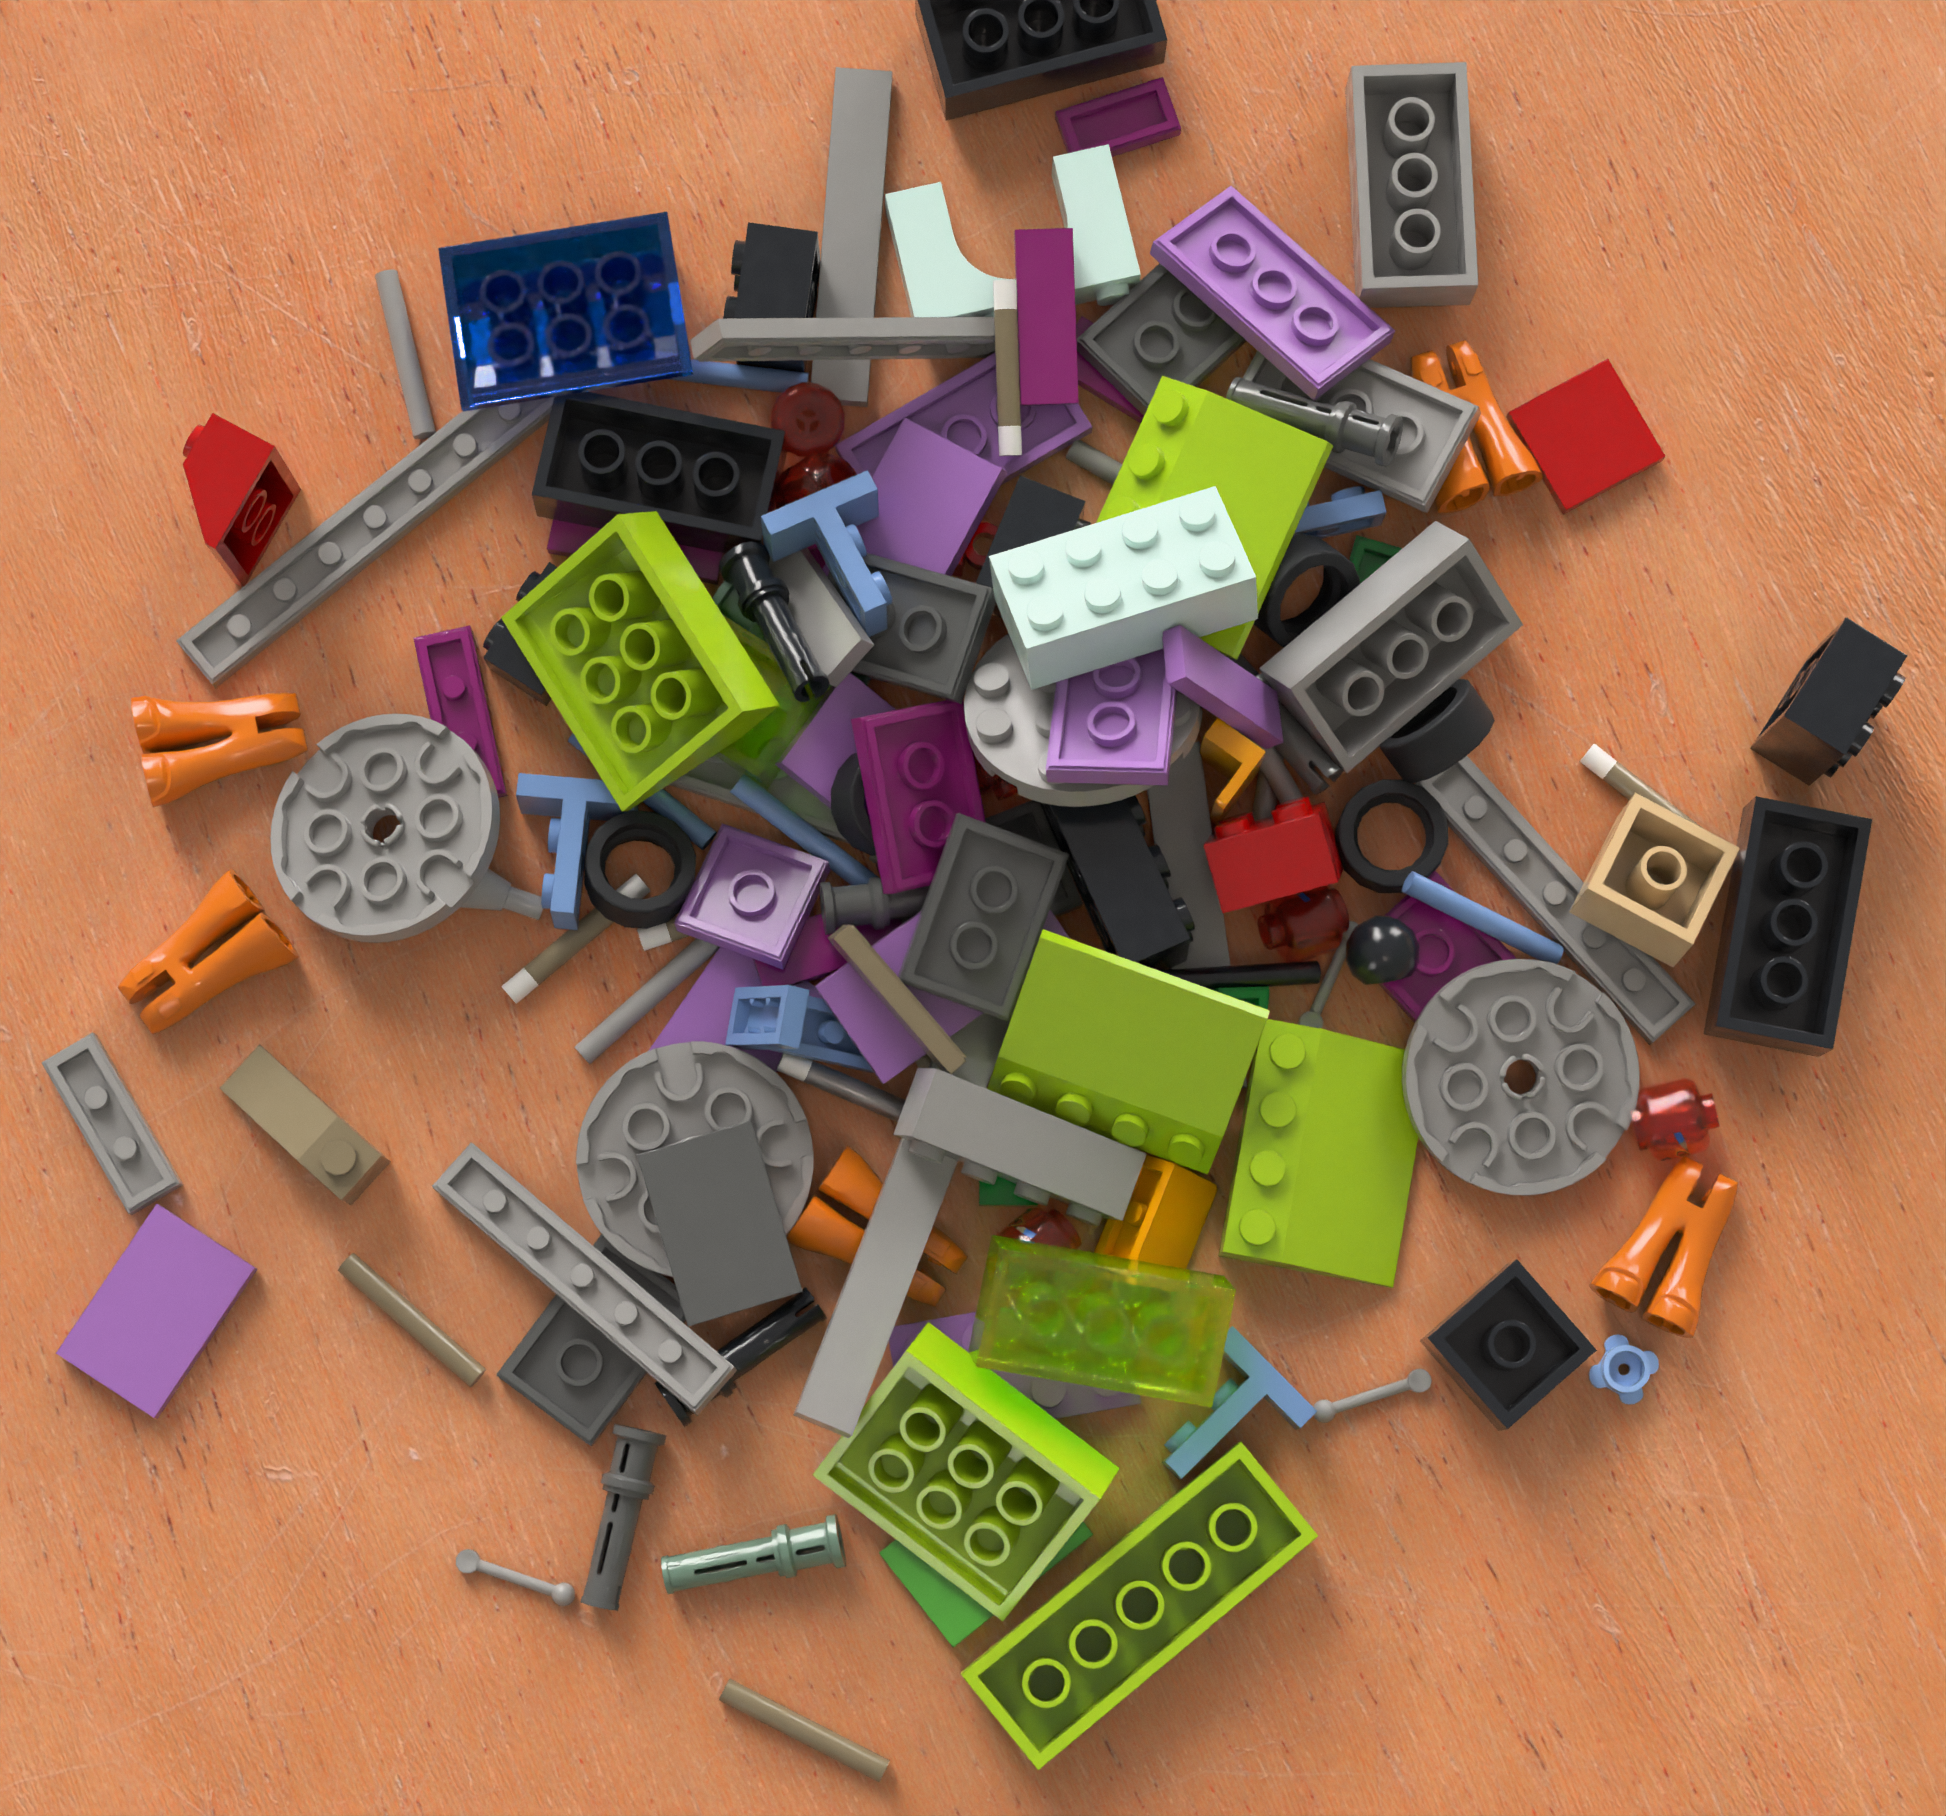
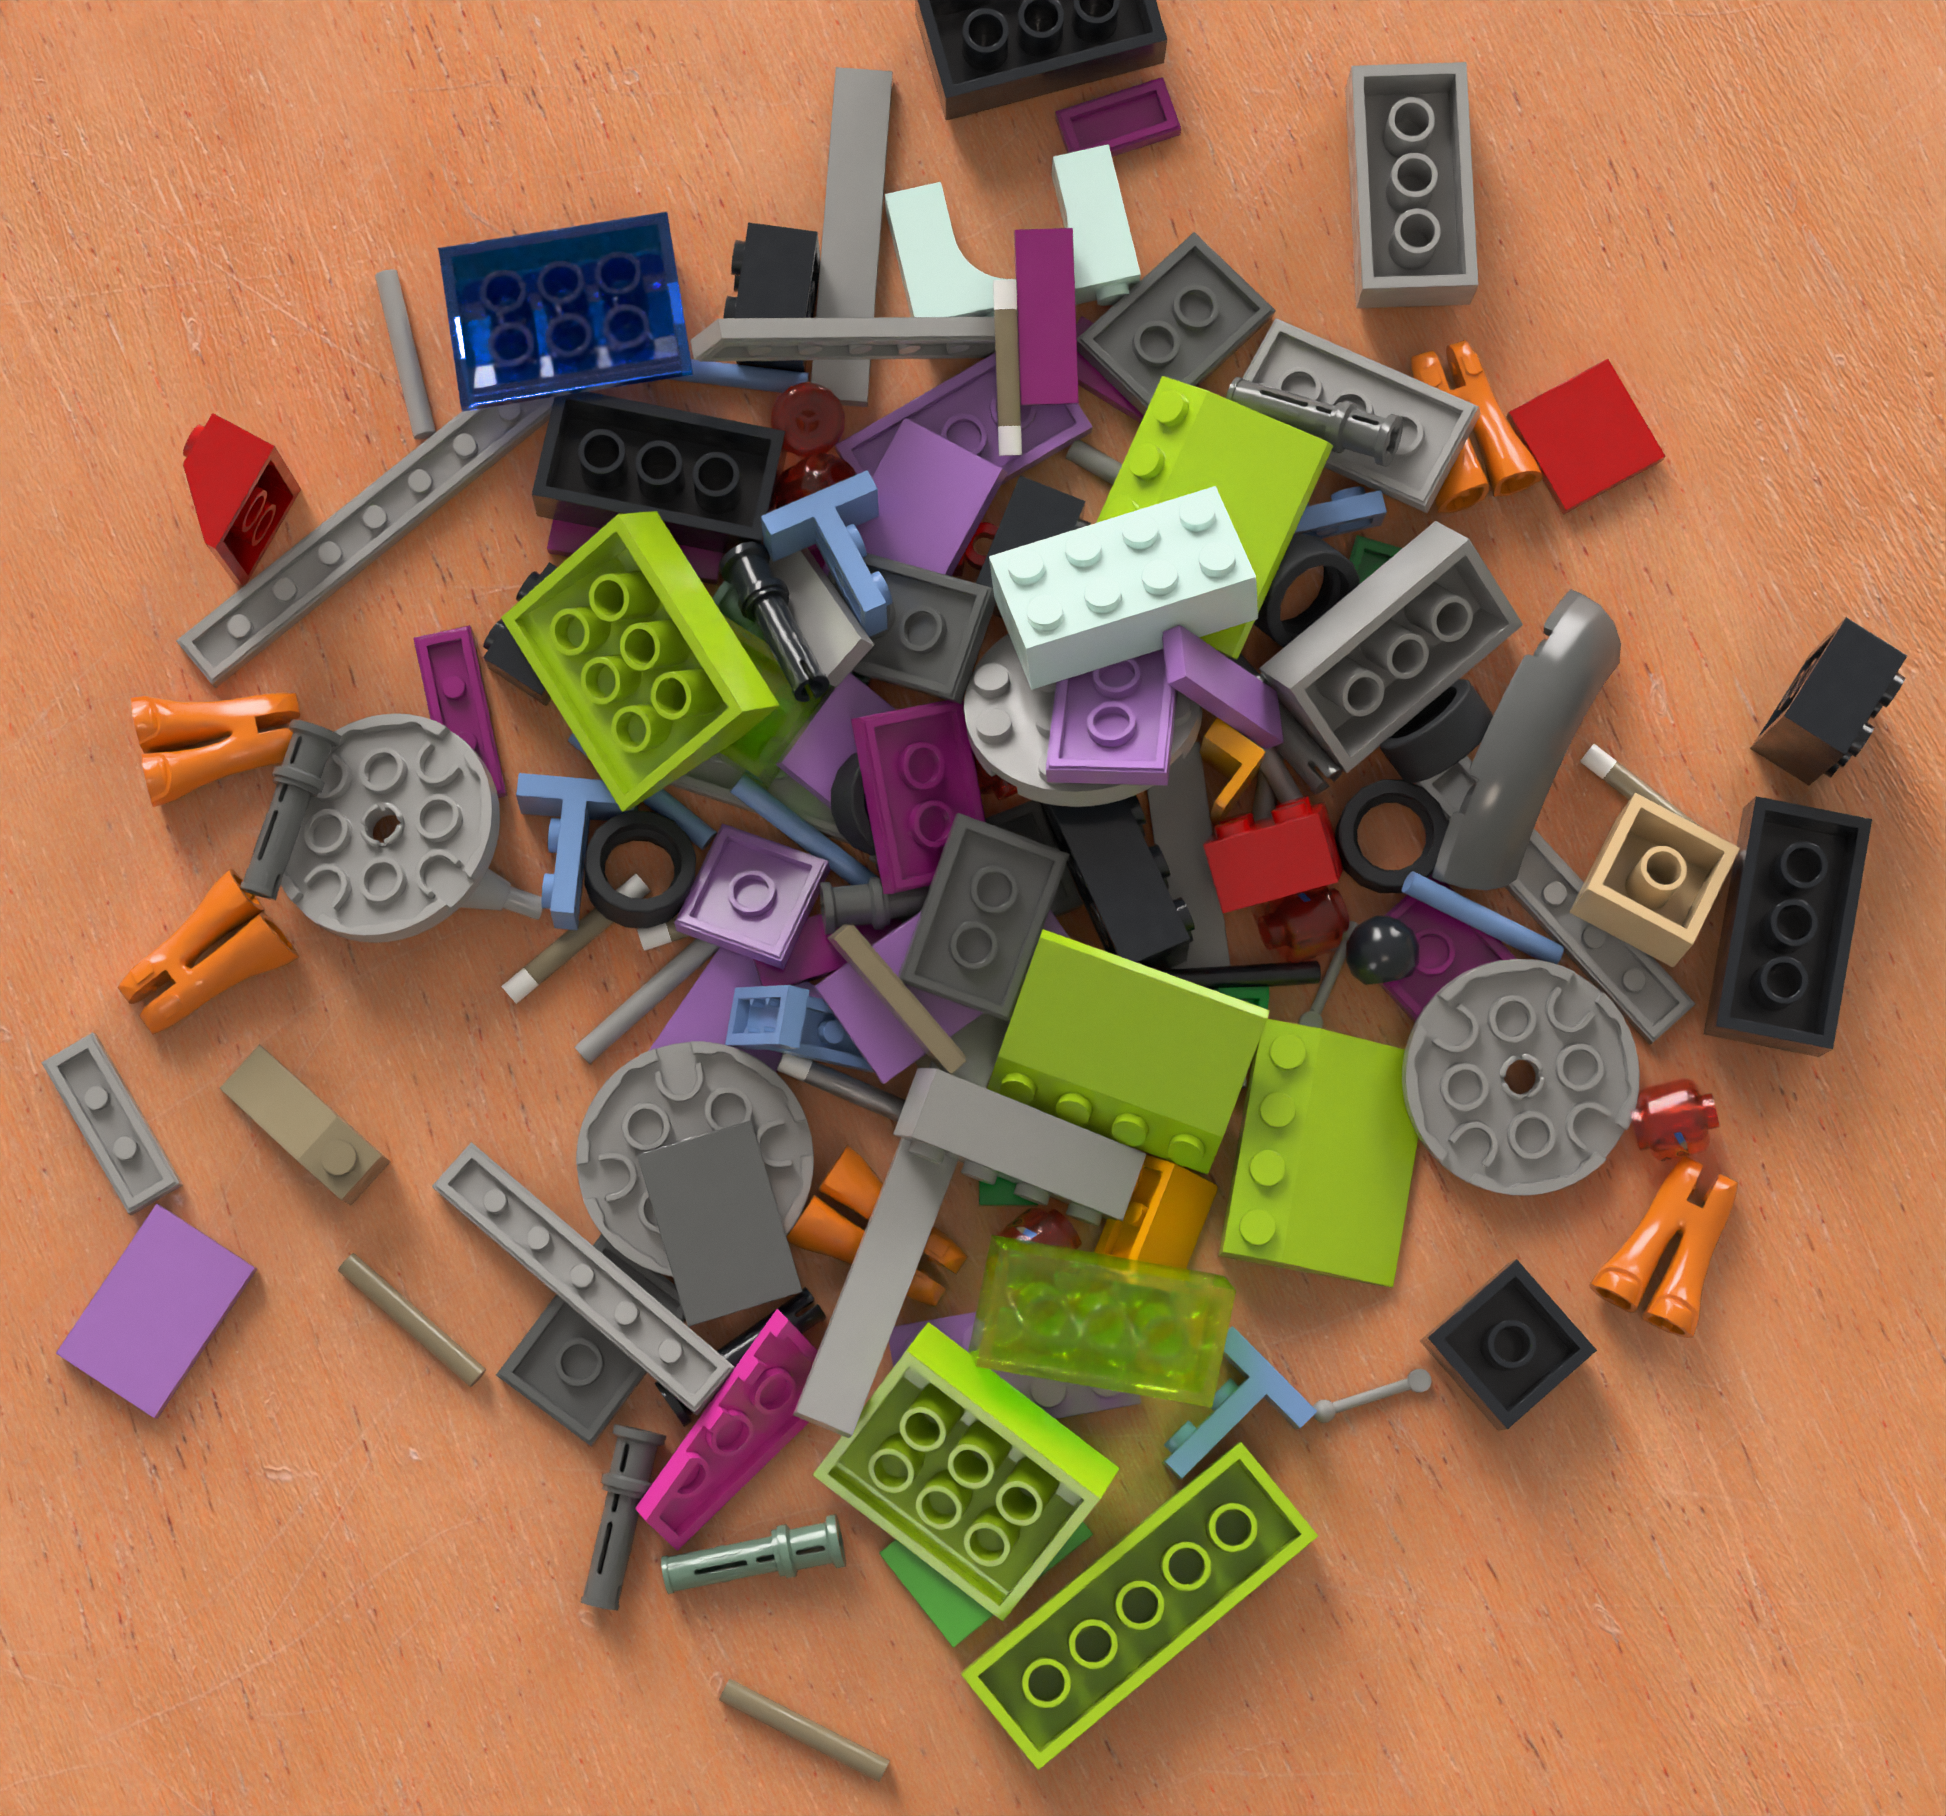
(296, 783): none -> dark grey pin
(469, 1562): light grey hinge -> none
(734, 1435): none -> dark pink wing
(1272, 292): medium lavender tile -> none
(1528, 745): none -> dark grey brick
(1640, 1366): light blue plate -> none

